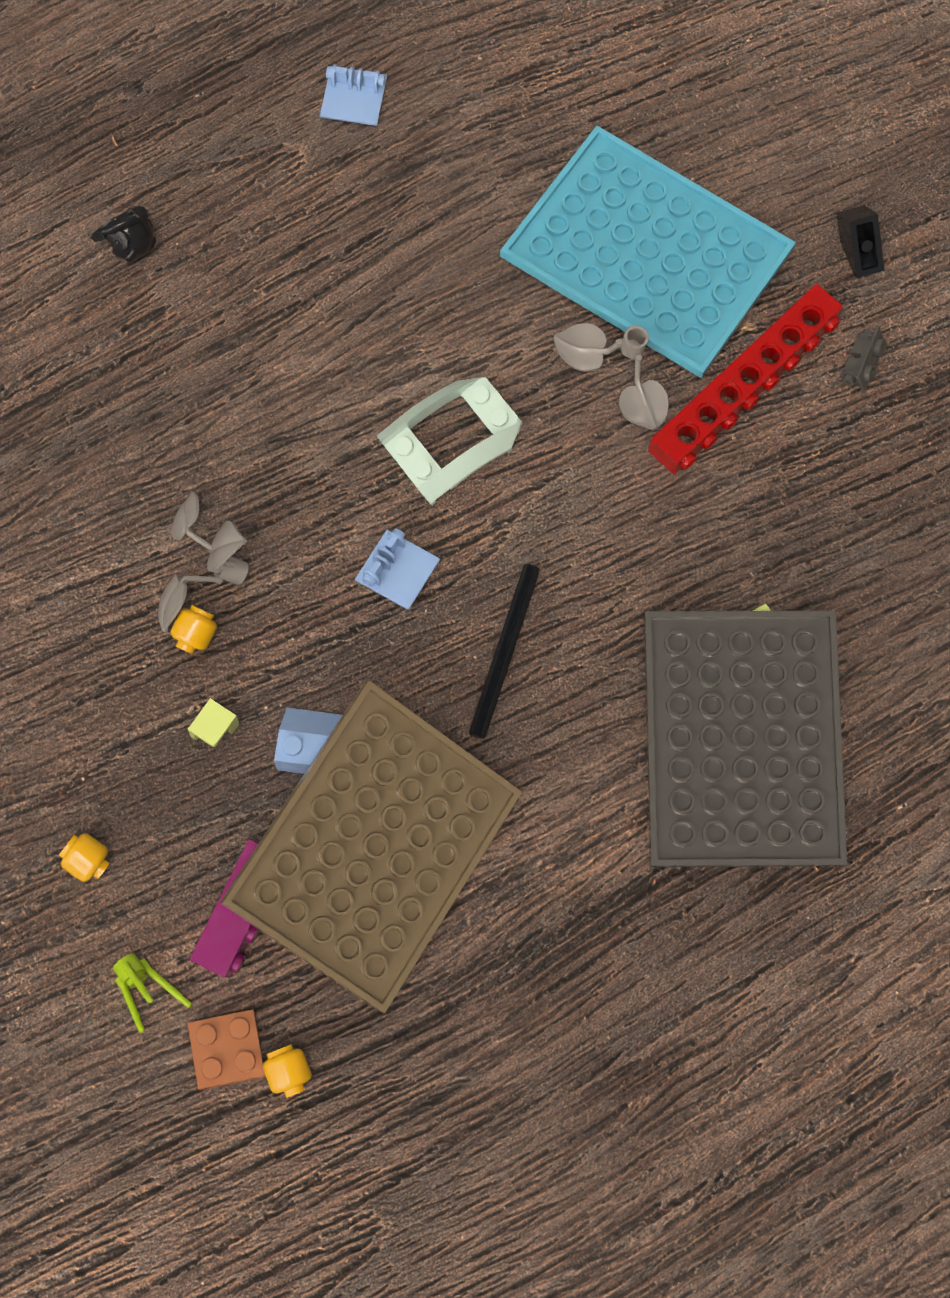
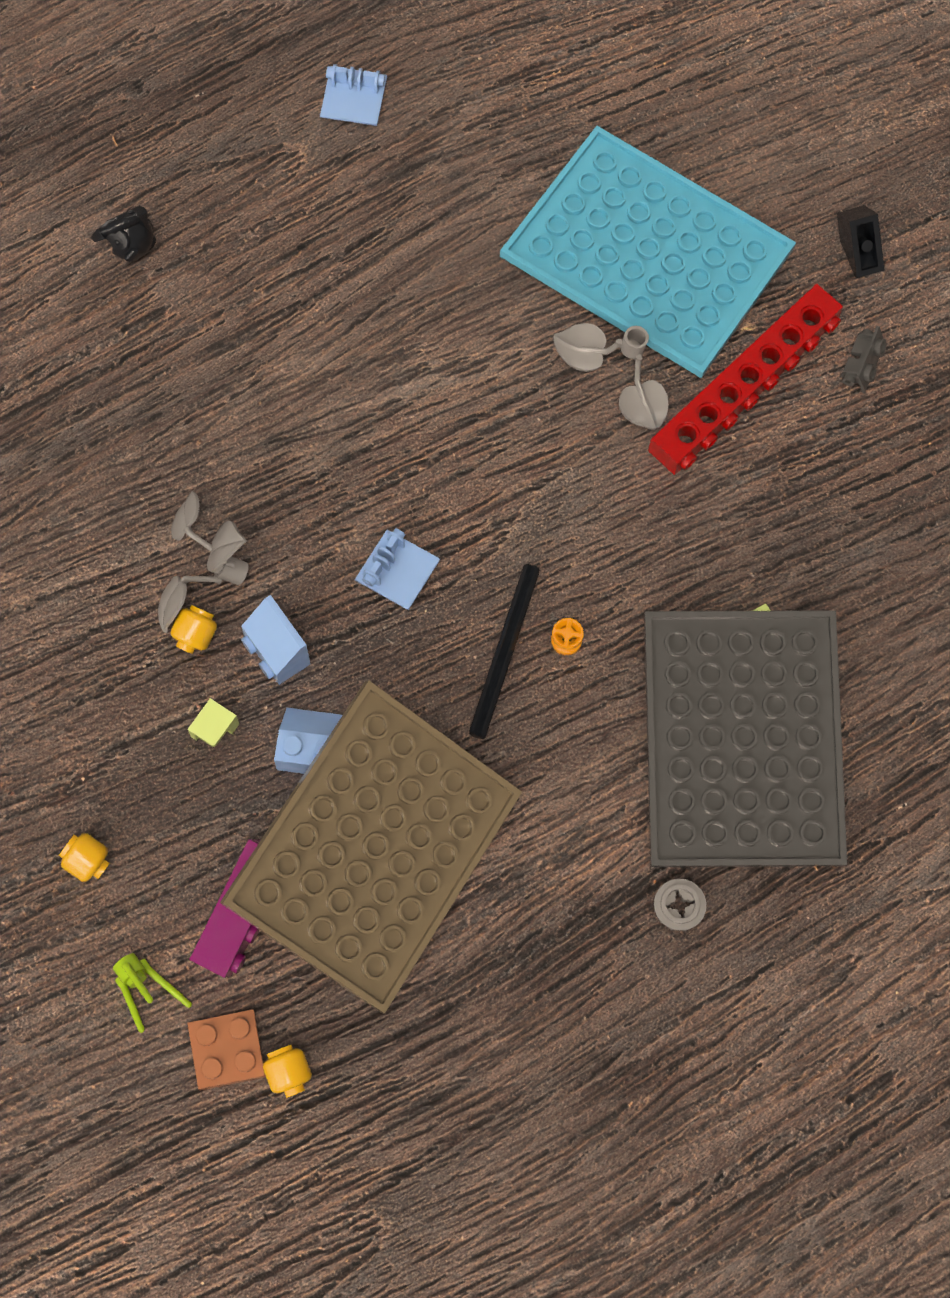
(275, 642): none -> light blue slope
(420, 465): light aqua wedge -> none
(567, 629): none -> light orange wheel
(689, 893): none -> light grey gear

